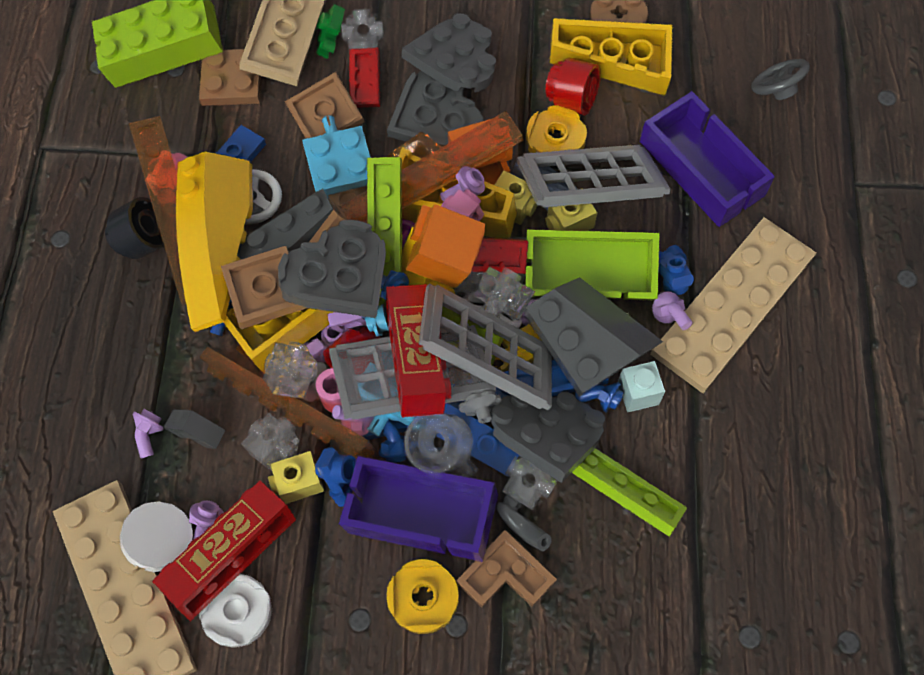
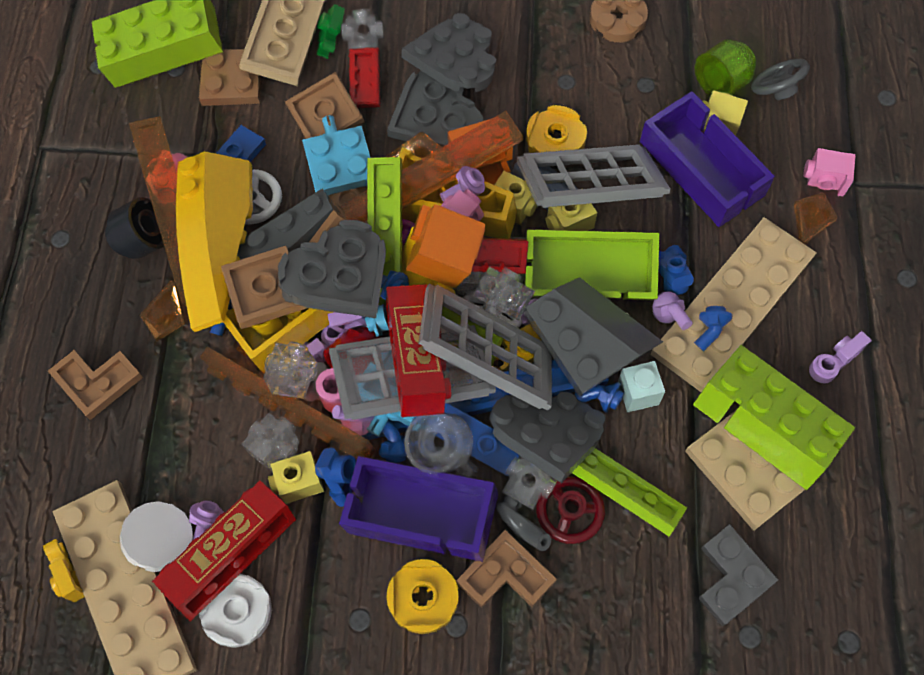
(64, 578): none -> yellow plate
(95, 389): none -> medium nougat plate
(146, 424): lavender plate -> none
(164, 312): none -> clear orange piece
(194, 426): dark grey piece -> none
(480, 405): light grey plant -> none
(573, 84): red piece -> none
(583, 507): none -> dark red piece
(624, 51): yellow wedge -> none
(715, 319): none -> blue plate
(725, 67): none -> clear neon green piece
(727, 109): none -> light yellow brick
(742, 475): none -> tan plate
(743, 577): none -> flat silver plate
(775, 417): none -> lime piece
(813, 216): none -> clear orange piece
(826, 367): none -> lavender plate
(830, 170): none -> bright pink brick

